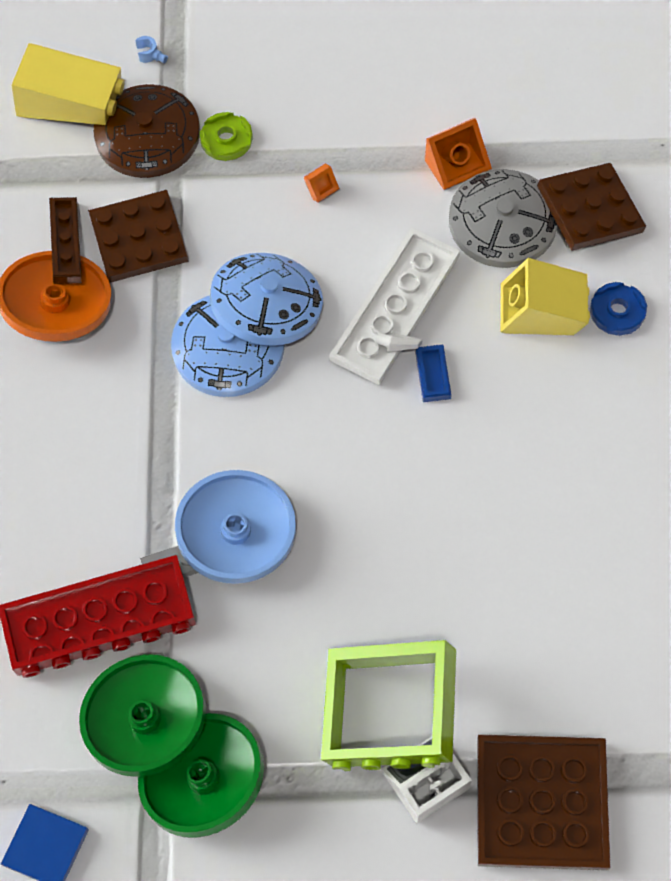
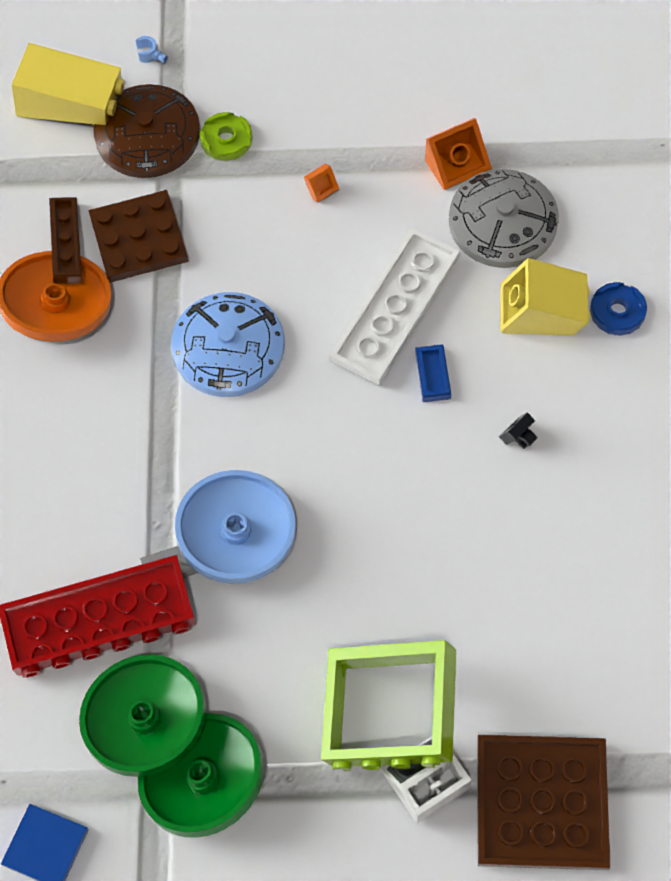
(266, 299): light blue dish -> none
(398, 342): white bar -> none
(519, 431): none -> black tile
(591, 206): reddish brown plate -> none

